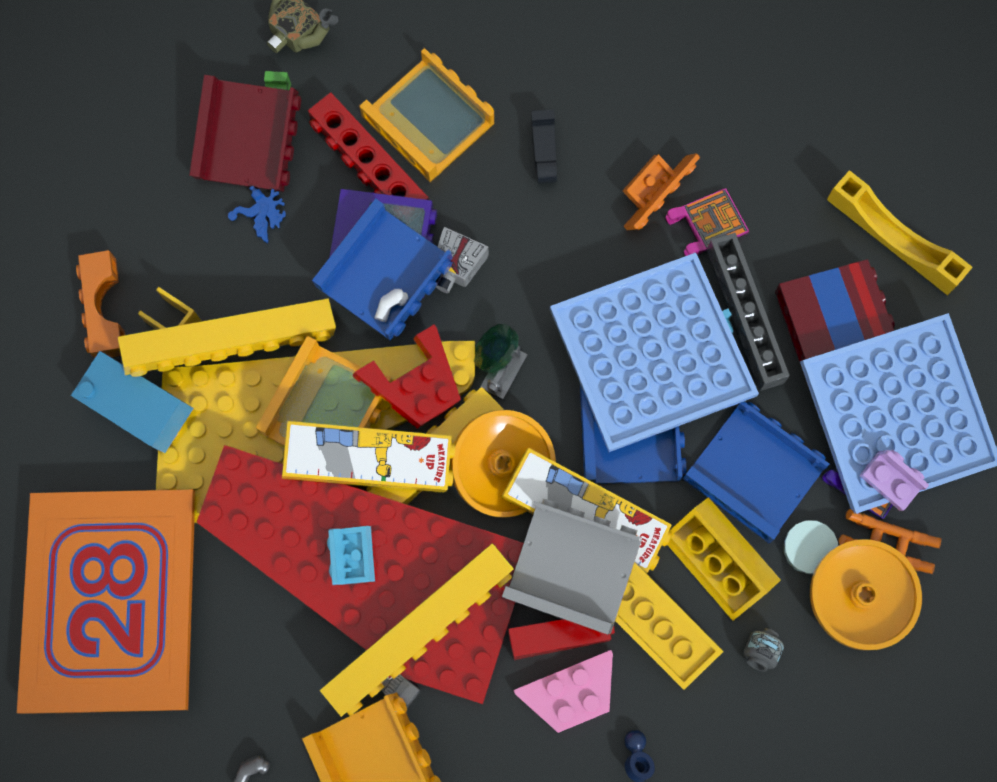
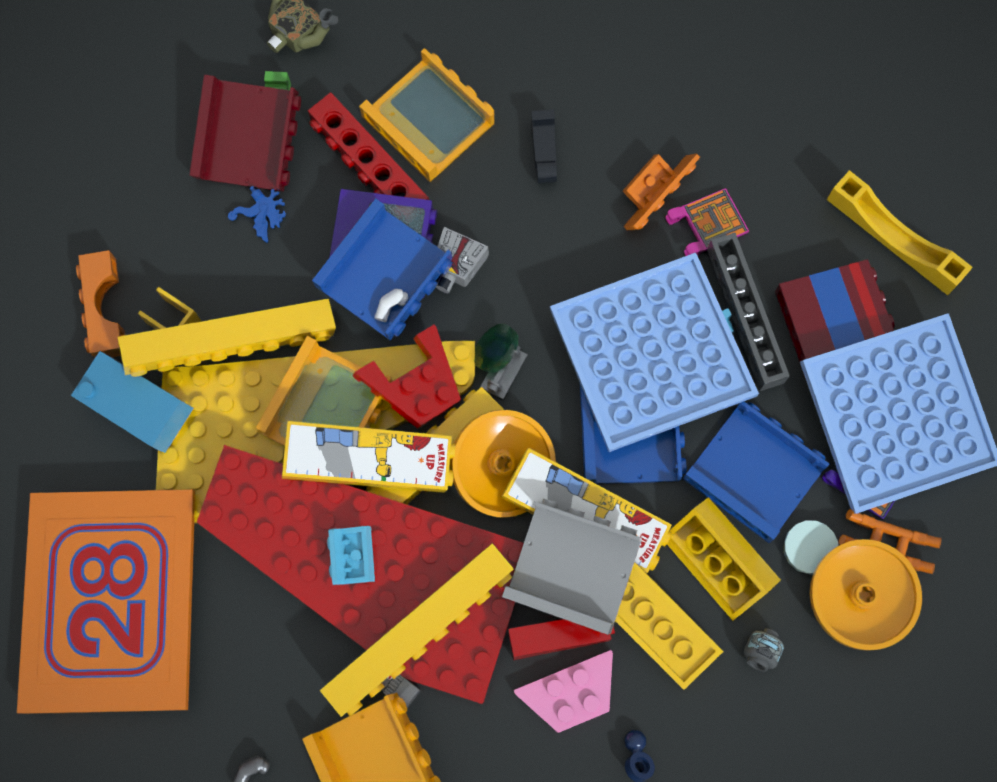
(894, 478): lavender bracket -> none

